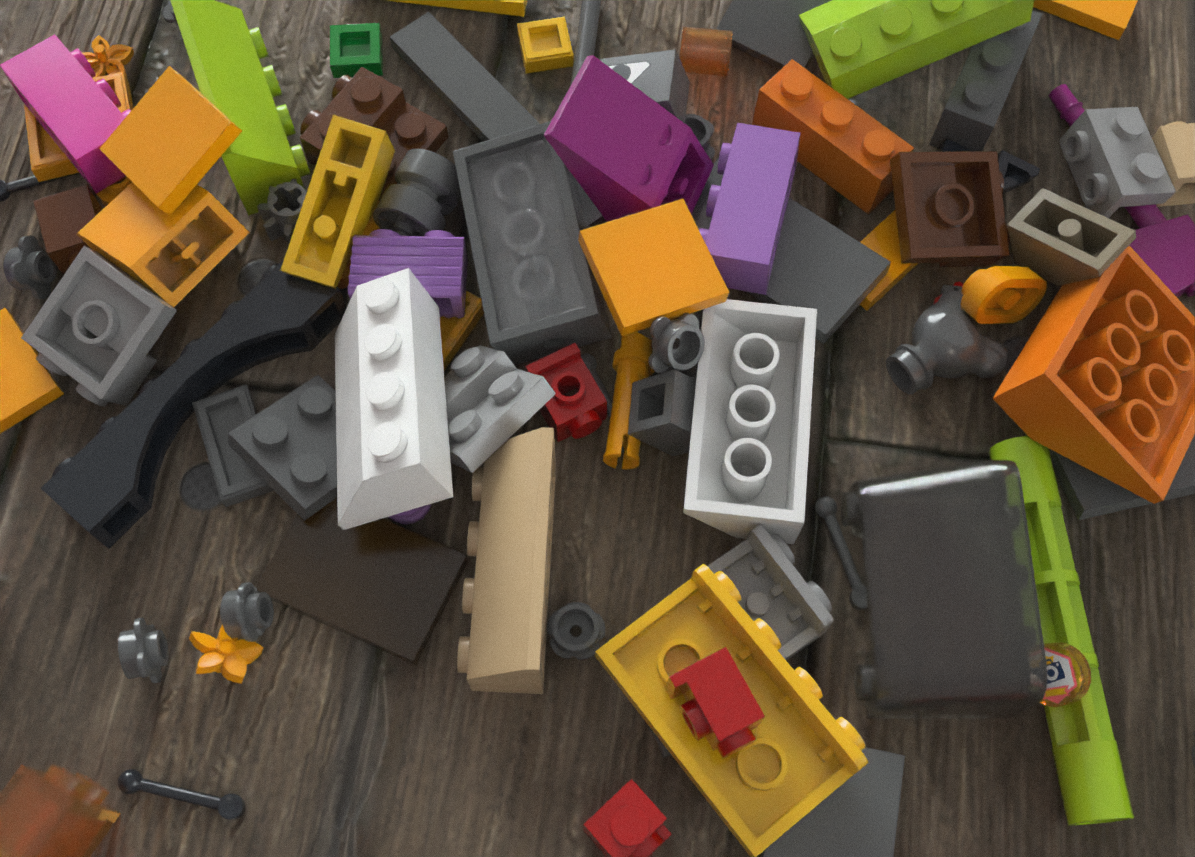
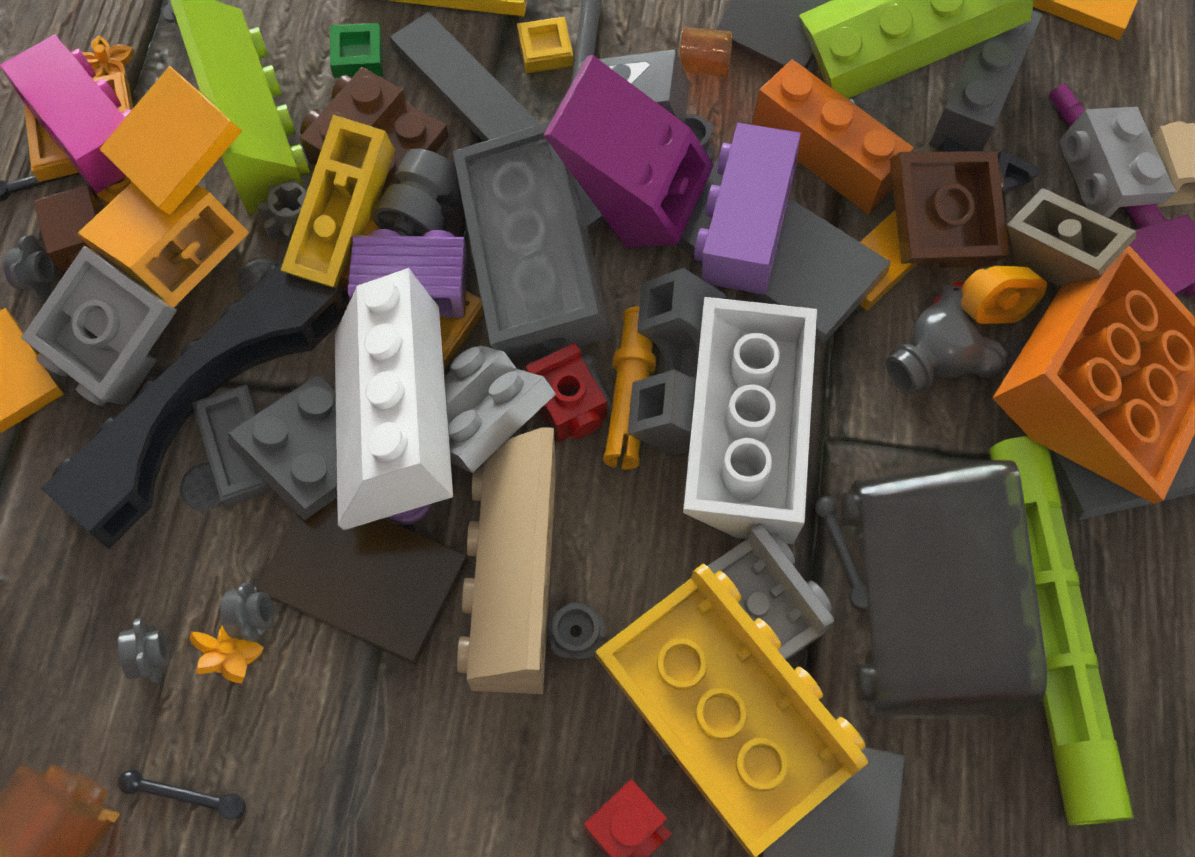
(652, 266): light orange tile -> none
(676, 343): dark grey plate -> none
(717, 702): red brick -> none
(1066, 675): tile -> none

